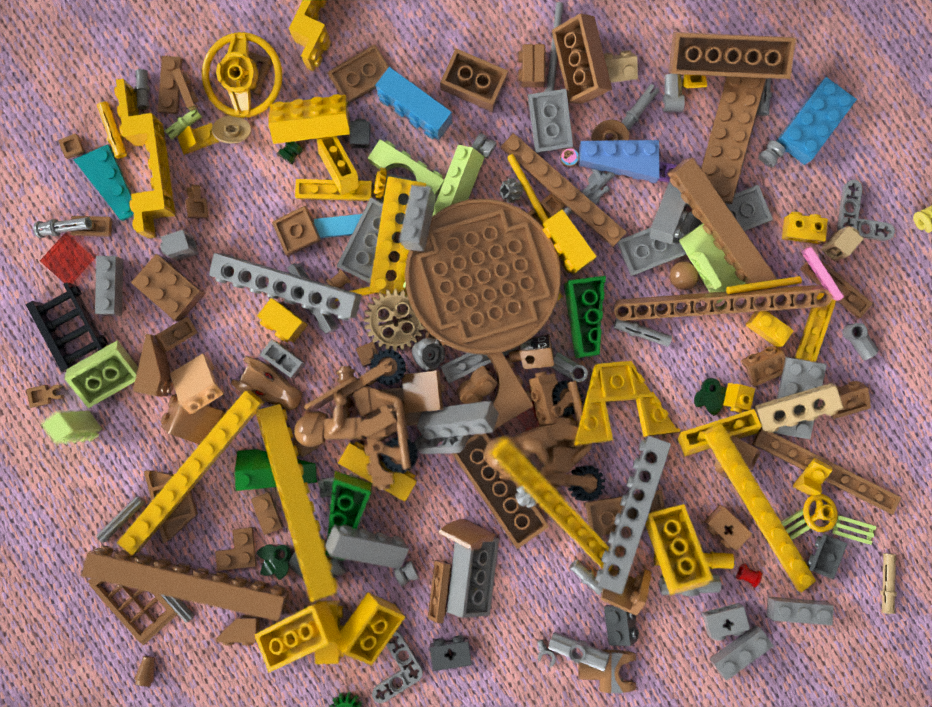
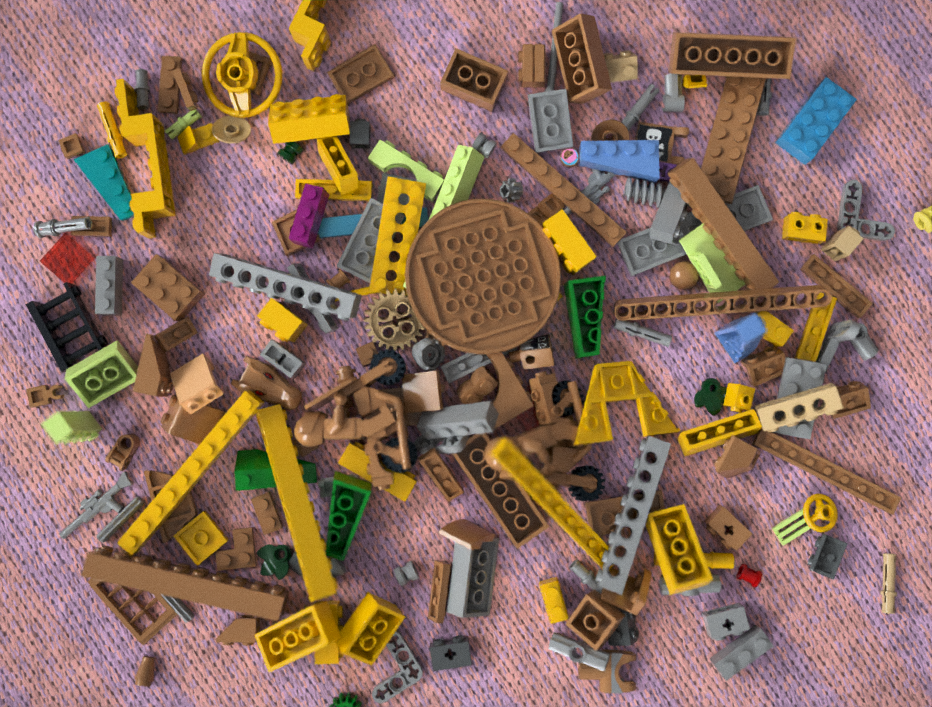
(94, 505): none -> light grey piece
(122, 454): none -> medium nougat piece
(179, 245): light grey brick -> none
(195, 204): medium nougat plate -> none
(201, 538): none -> yellow plate
(309, 216): none -> magenta brick
(366, 546): light grey brick -> none
(380, 181): yellow gear -> none
(413, 104): dark azure brick -> none
(417, 218): light grey brick -> none
(441, 474): none -> medium nougat tile
(524, 498): light grey gear -> none
(527, 187): yellow bar -> none
(543, 650): light grey piece -> none
(553, 600): none -> yellow brick
(567, 366): light grey piece -> none
(595, 620): none -> medium nougat brick
(643, 192): none -> light grey piece
(665, 135): none -> flag
(741, 336): none -> medium blue wedge
(759, 506): yellow plate -> none
(764, 285): yellow bar -> none
(772, 153): light grey wheel -> none
(800, 611): light grey brick -> none
(812, 477): yellow slope -> none
(821, 273): bright pink tile -> none
(838, 333): none -> light grey beam
(869, 534): yellowish green tile -> none

